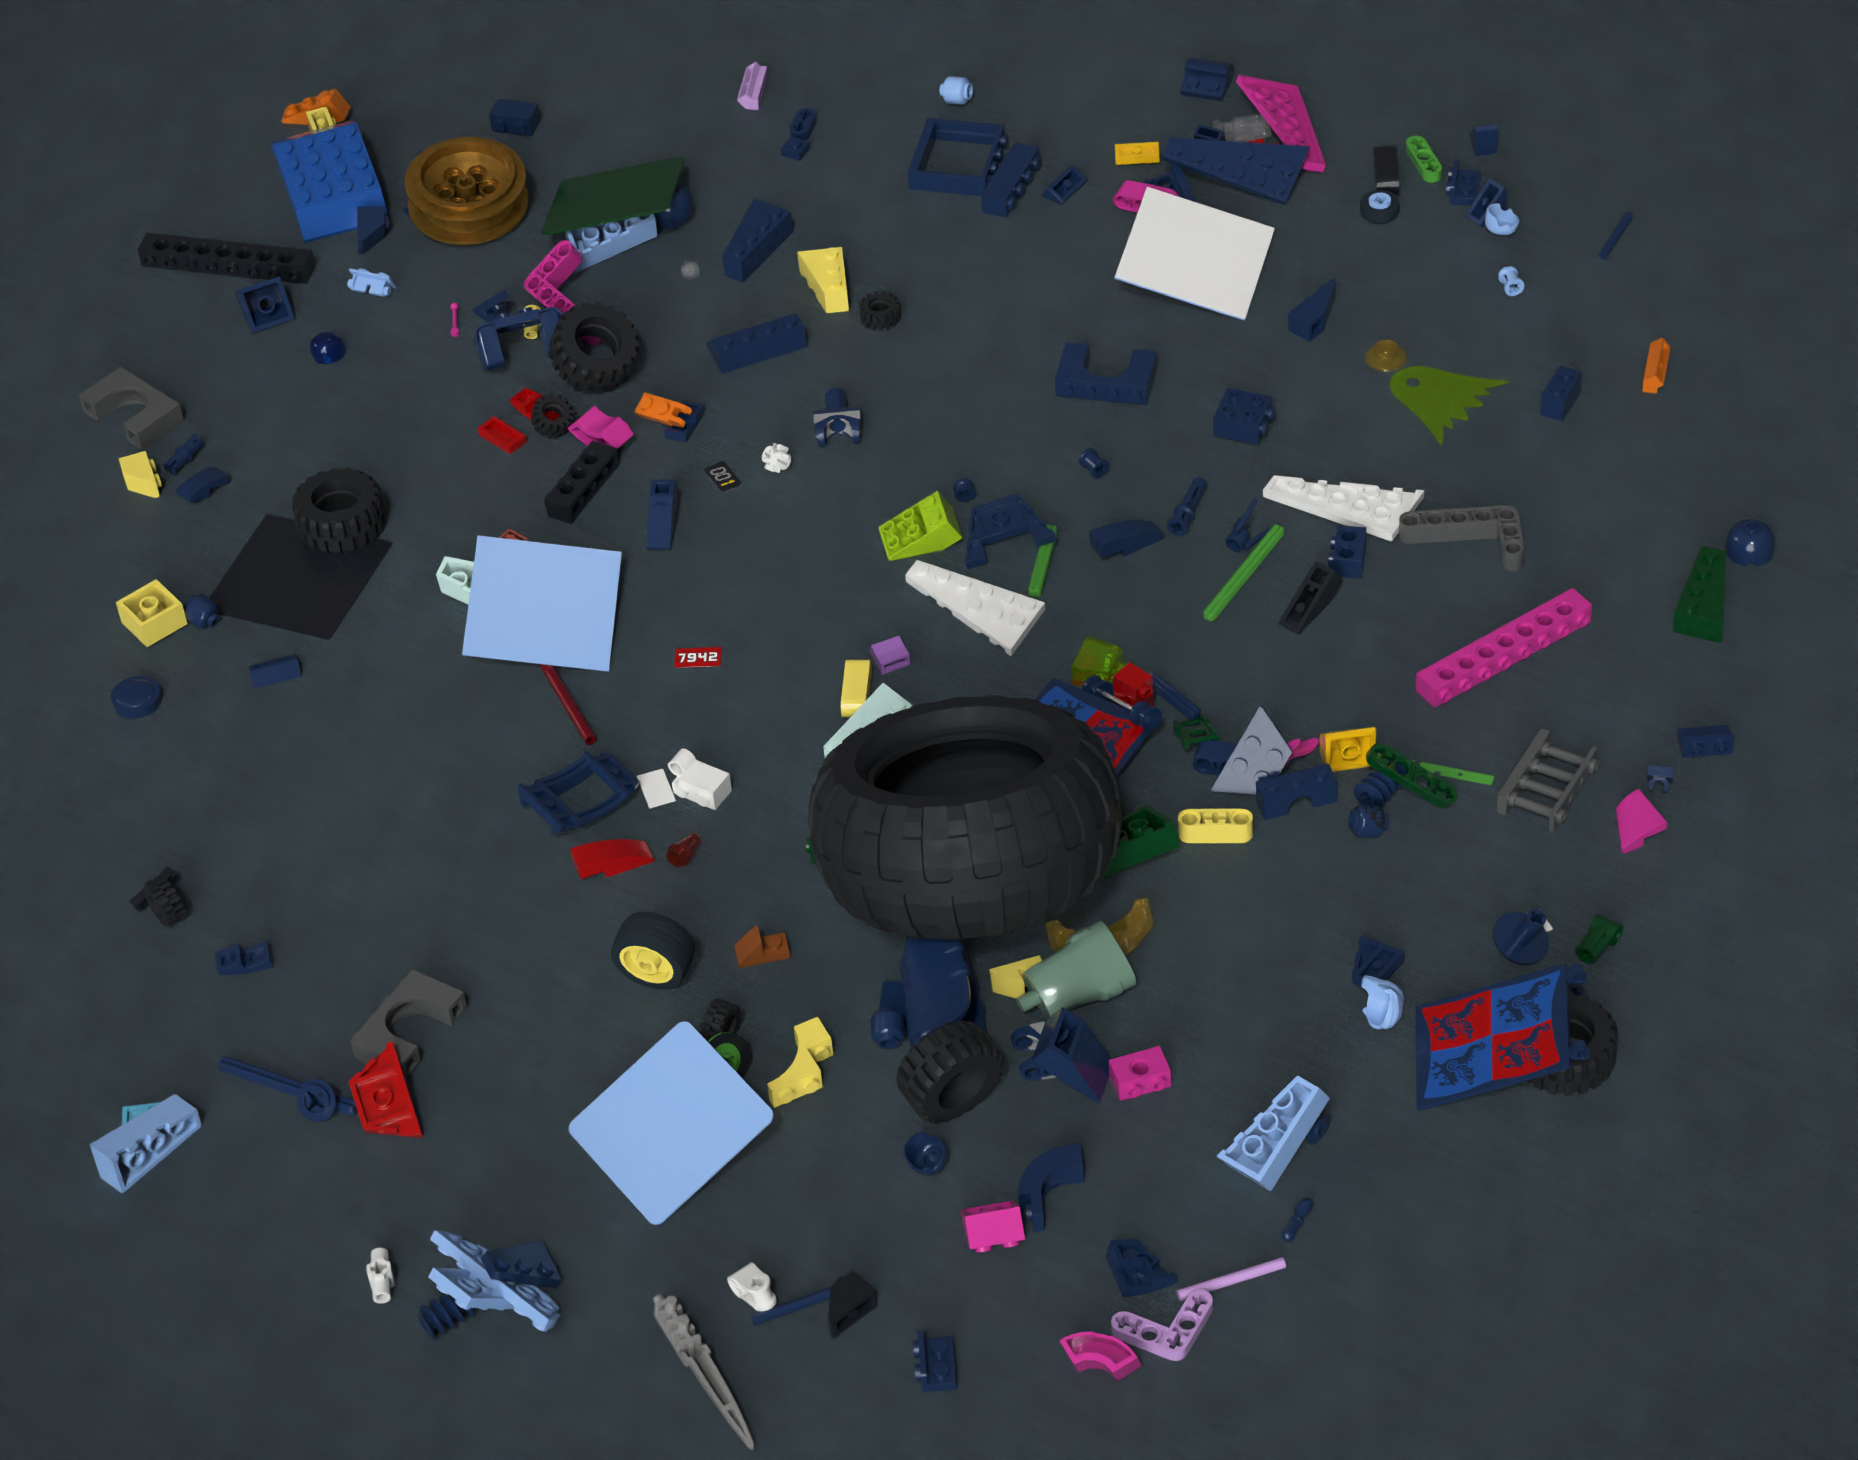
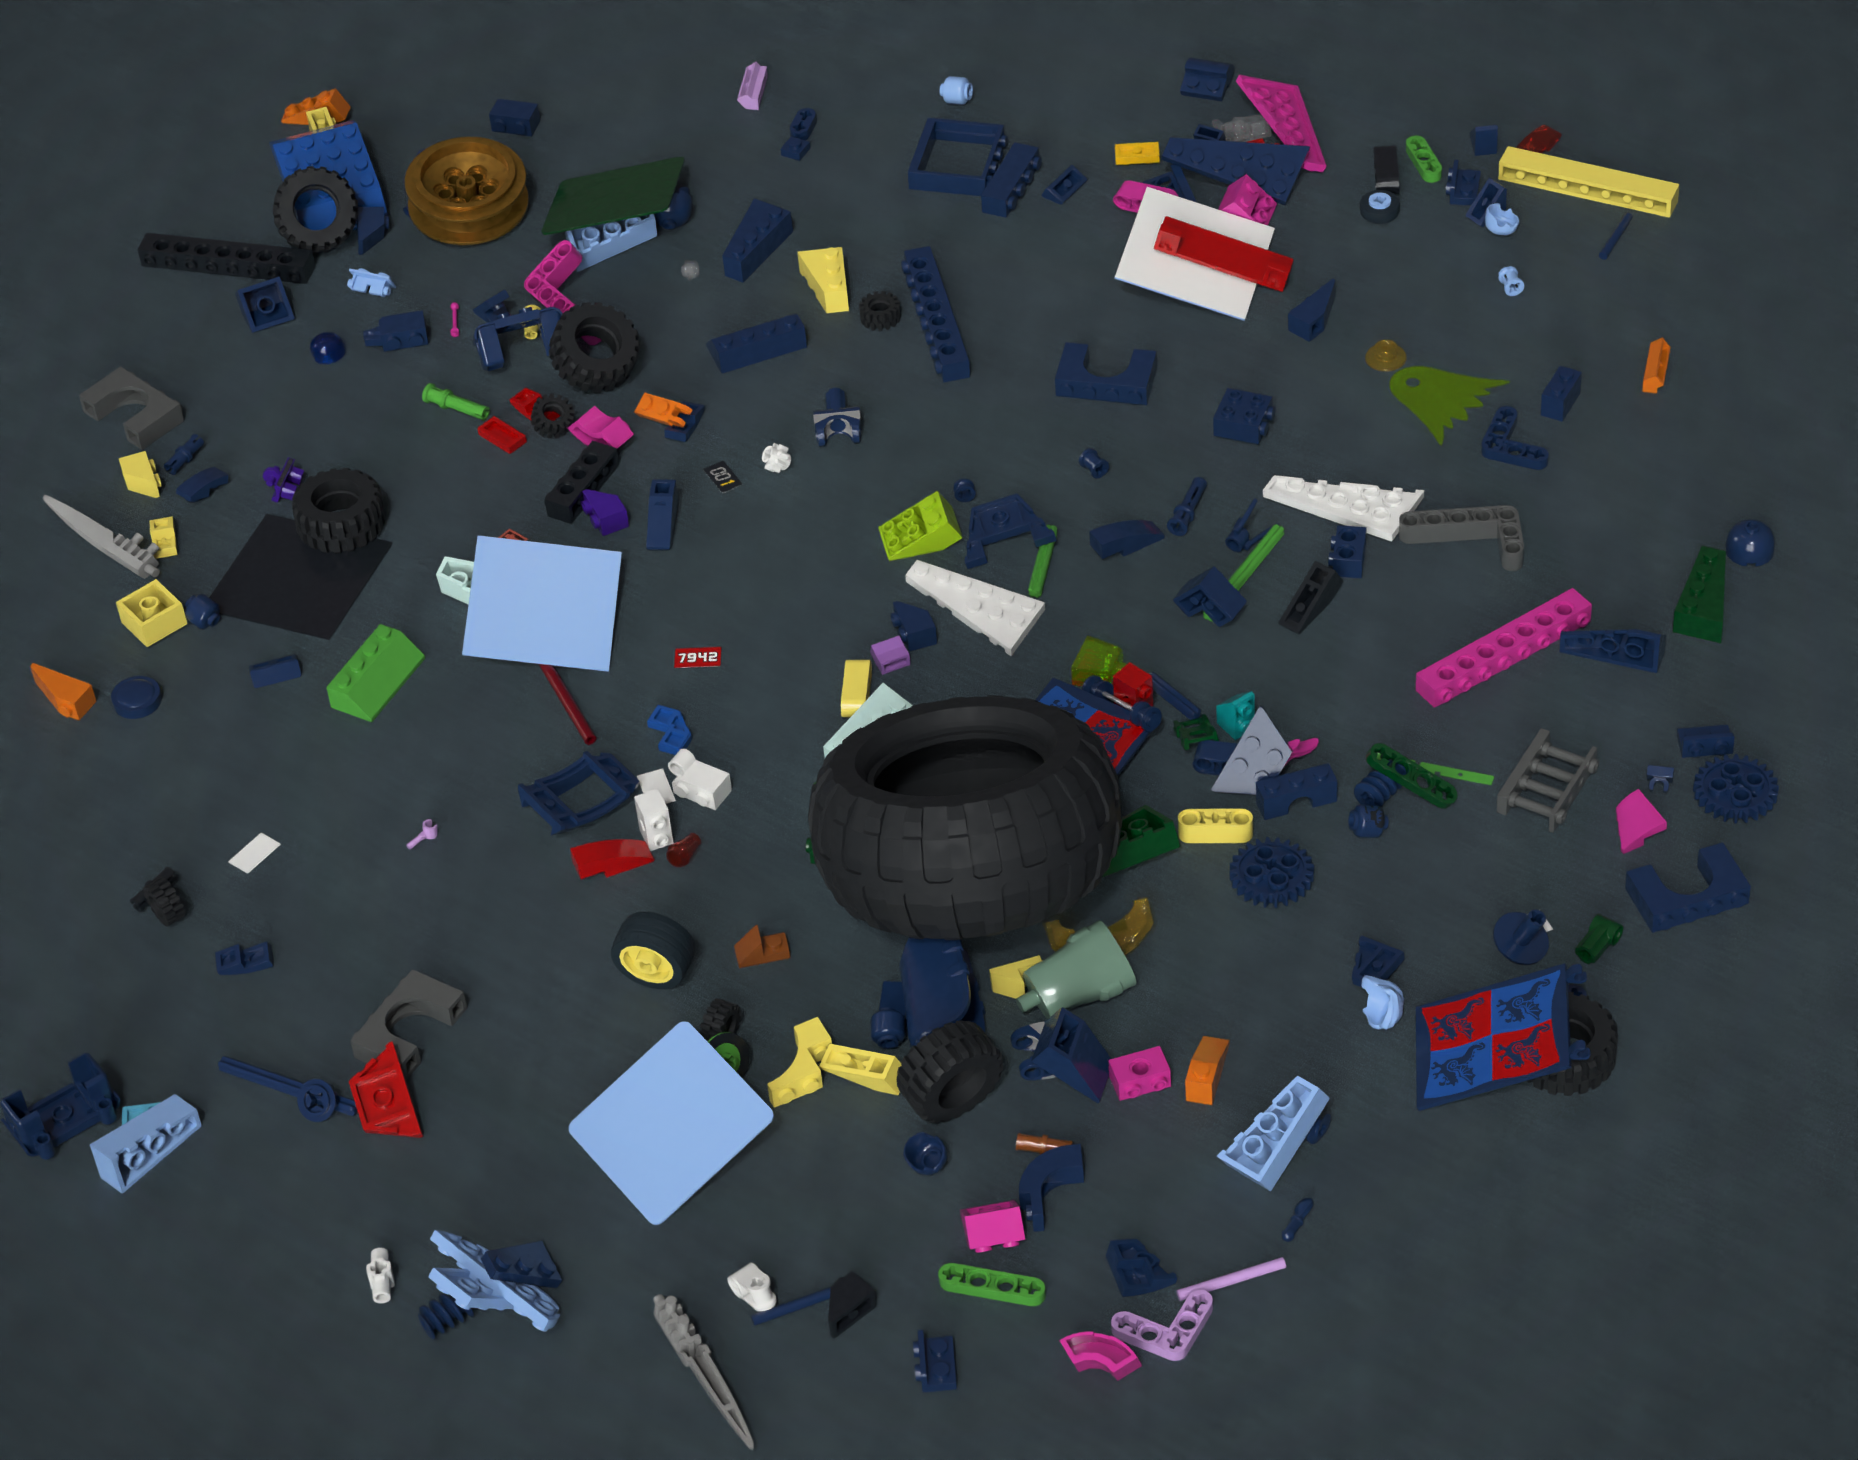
(63, 1112): none -> dark blue container
(67, 694): none -> orange slope
(118, 548): none -> light grey piece
(164, 536): none -> light yellow slope
(254, 853): none -> white sticker
(280, 479): none -> dark purple hips
(322, 180): none -> black tyre
(374, 673): none -> bright green slope
(398, 332): none -> dark blue hinge
(428, 833): none -> lavender hand
(447, 399): none -> bright green pin
(605, 511): none -> dark purple slope
(653, 819): none -> white brick
(672, 722): none -> blue tile
(863, 1067): none -> light yellow slope
(914, 626): none -> dark blue slope
(935, 314): none -> dark blue brick
(990, 1288): none -> bright green beam
(1038, 1144): none -> dark orange pin
(1206, 1070): none -> orange slope
(1211, 594): none -> dark blue brick
(1223, 253): none -> red bracket
(1236, 714): none -> teal slope
(1248, 201): none -> dark pink slope
(1271, 872): none -> dark blue gear
(1347, 748): yellow slope -> none
(1504, 445): none -> dark blue beam
(1540, 139): none -> clear red slope
(1588, 181): none -> light yellow brick
(1621, 647): none -> dark blue wedge
(1667, 909): none -> dark blue arch
(1735, 788): none -> dark blue gear

